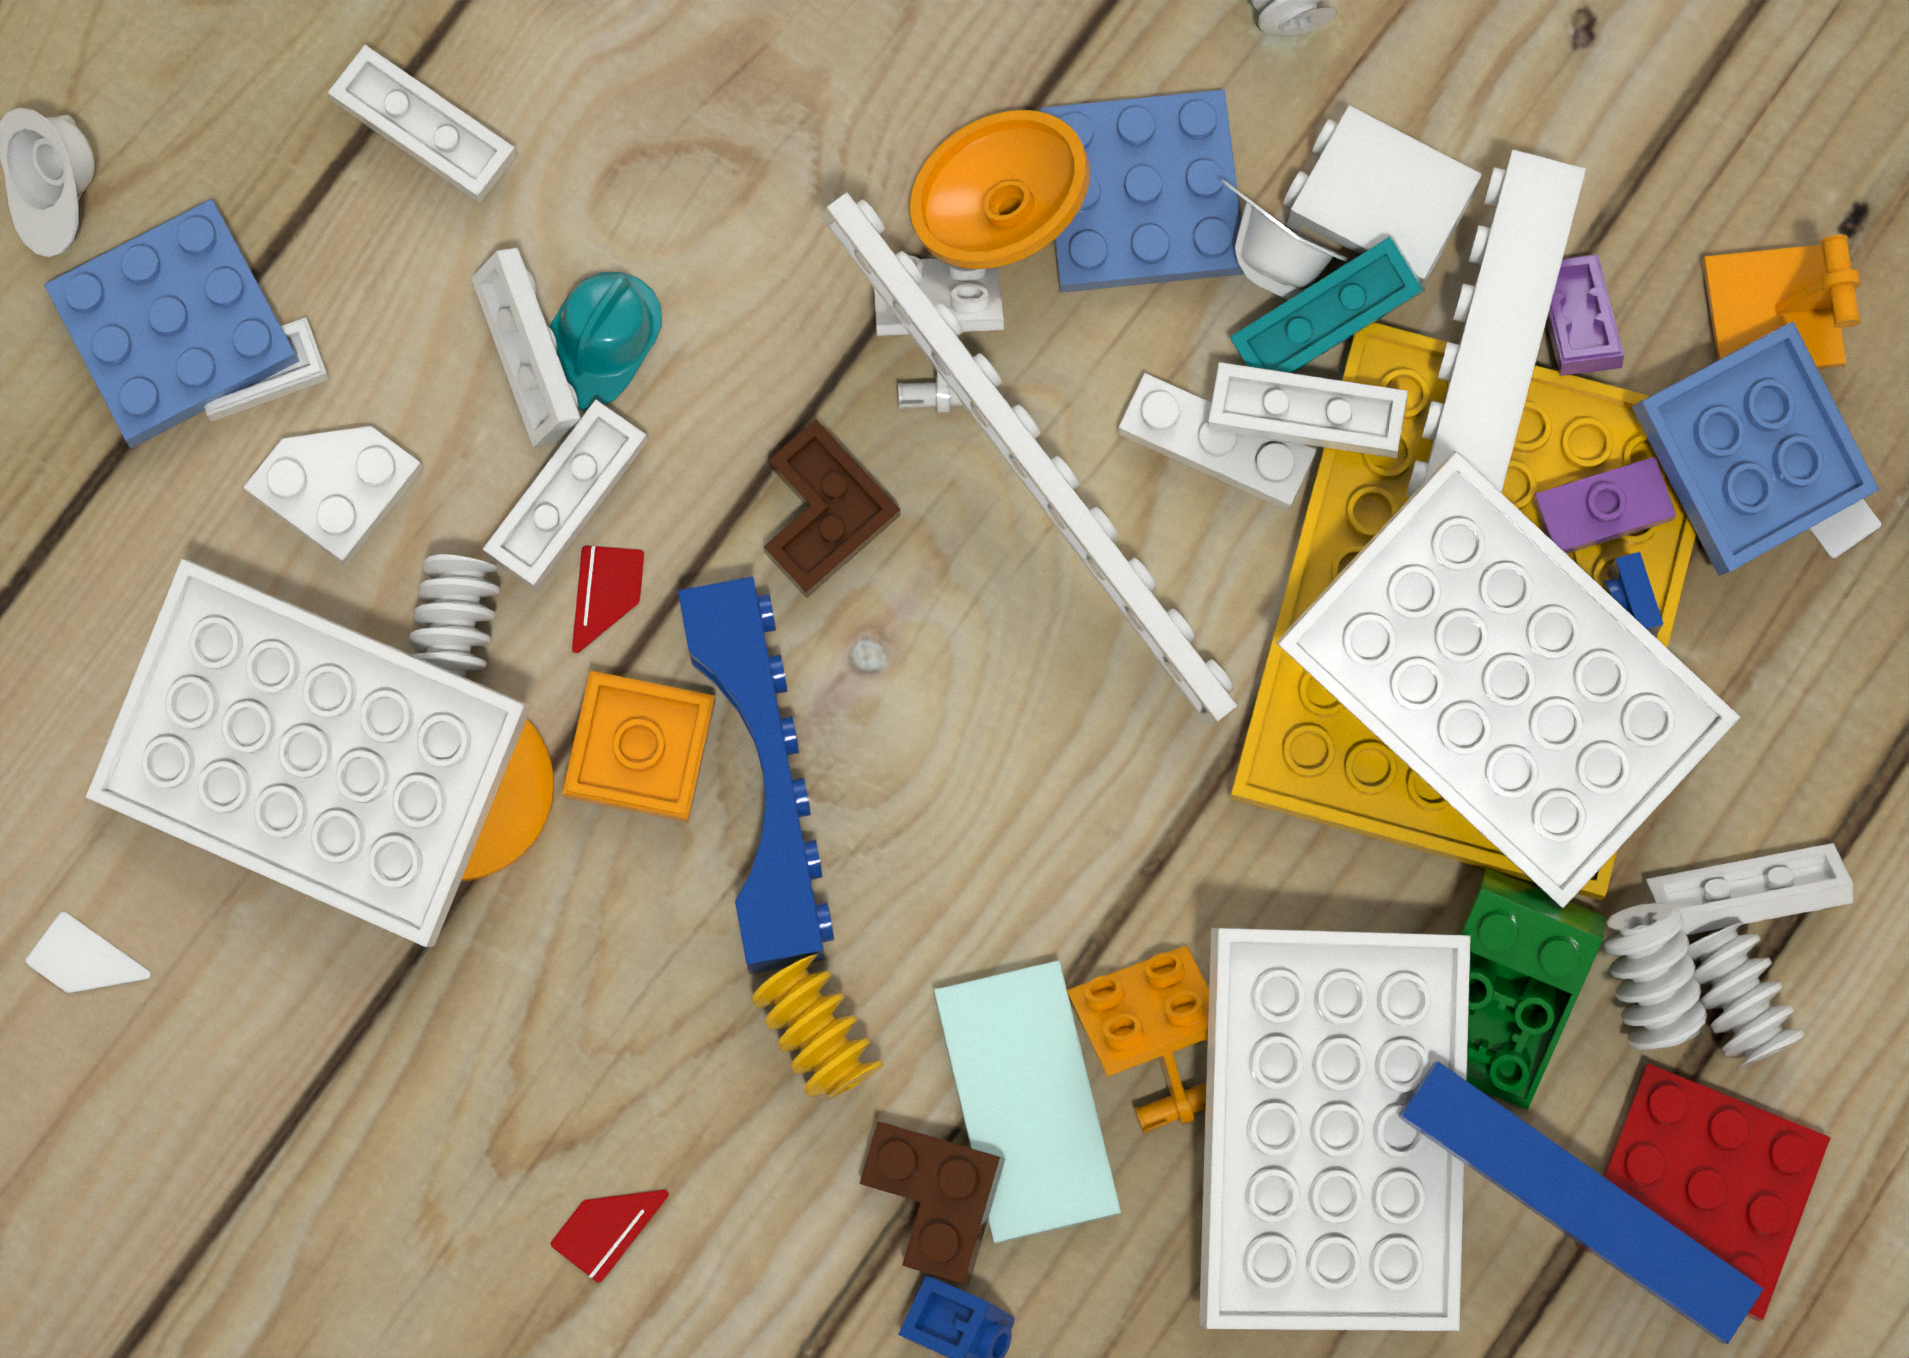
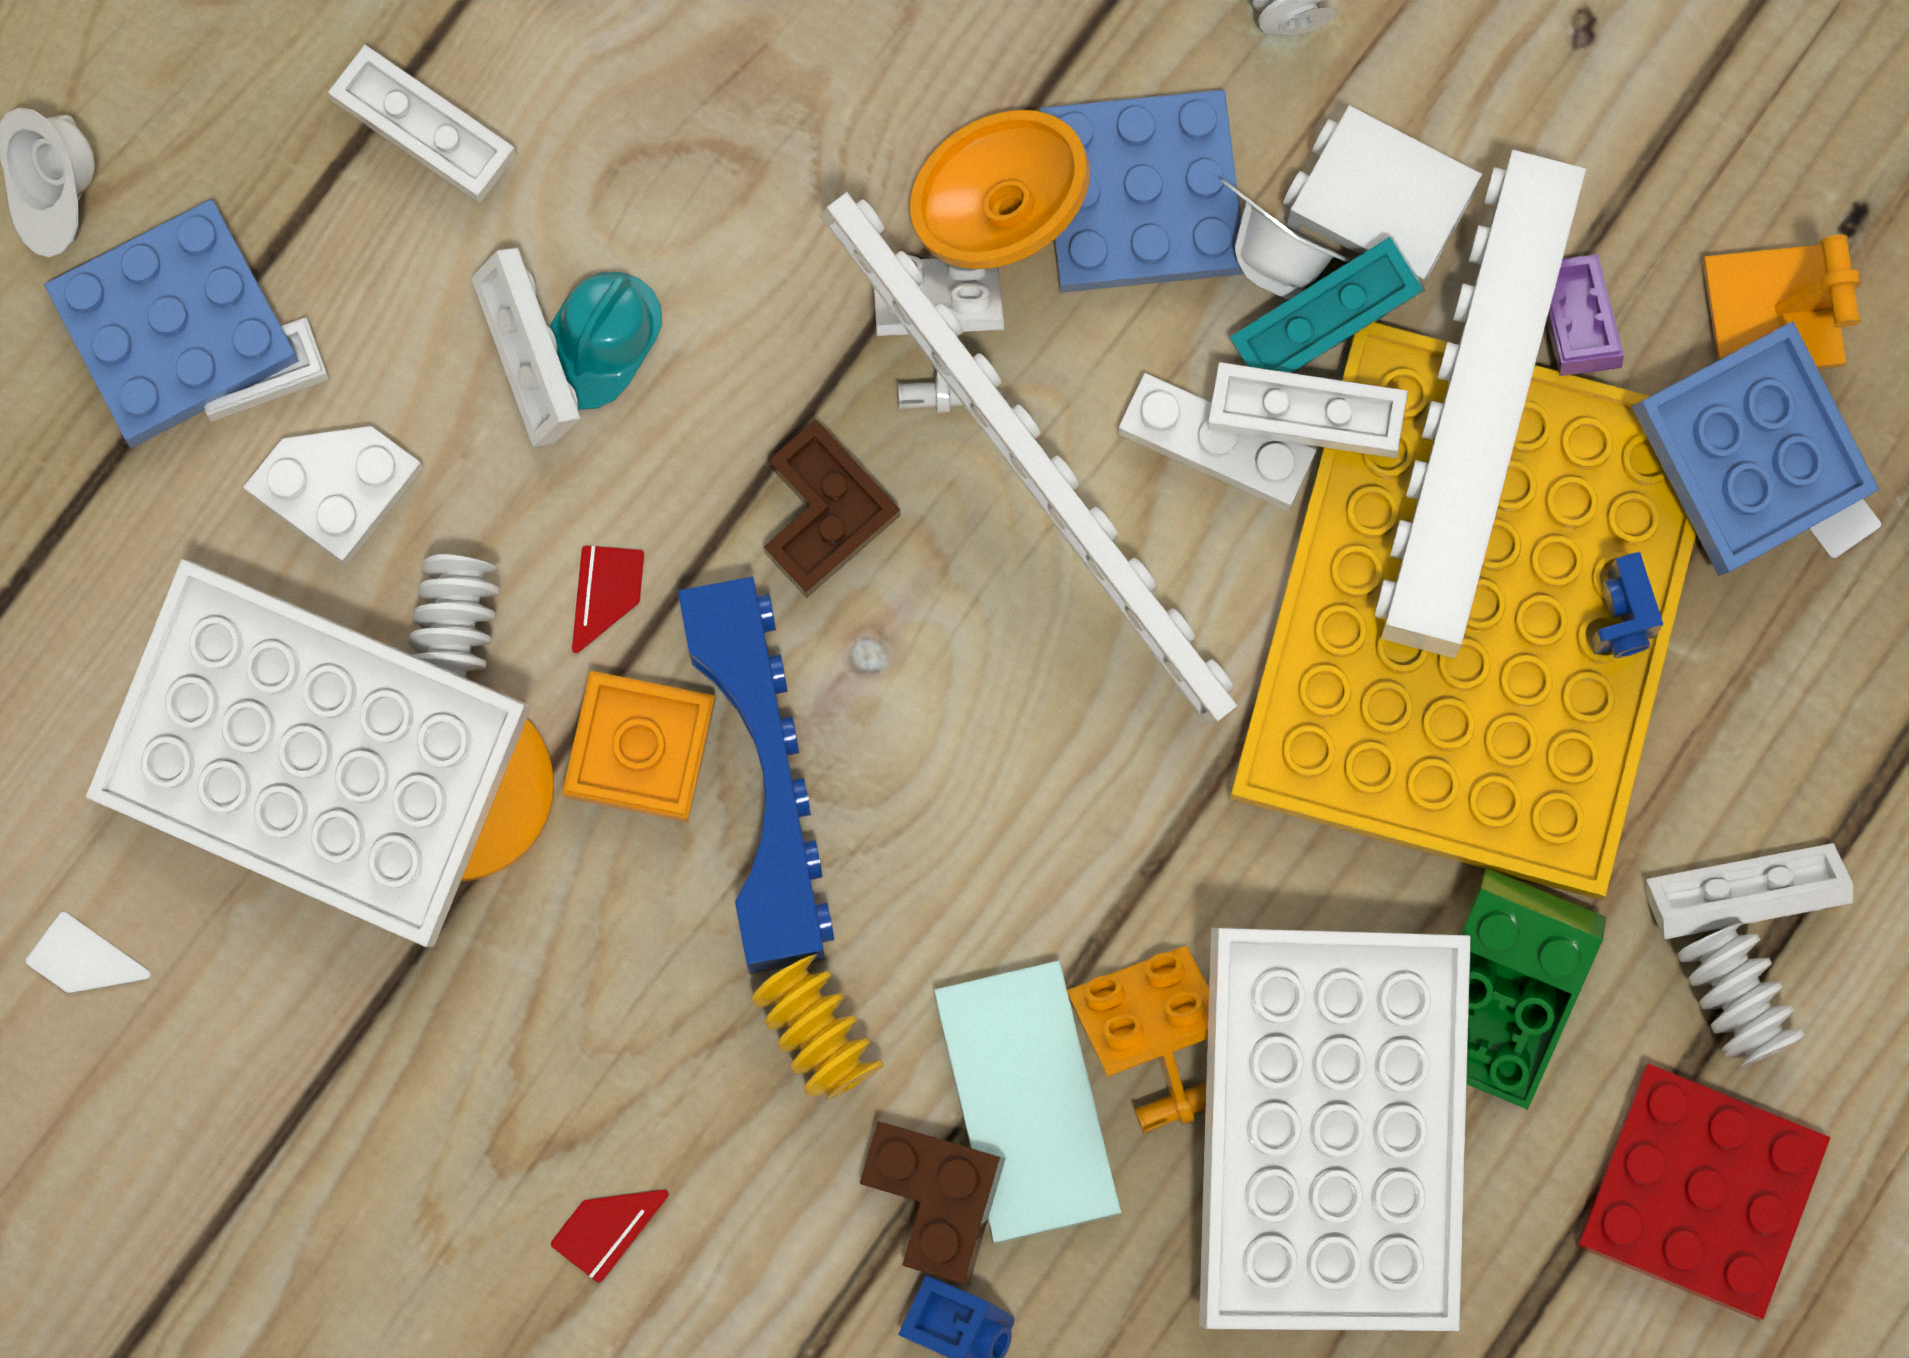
(565, 495): white plate -> none
(1508, 679): white plate -> none
(1580, 1202): blue tile -> none
(1605, 506): medium lavender plate -> none
(1658, 976): white piece -> none

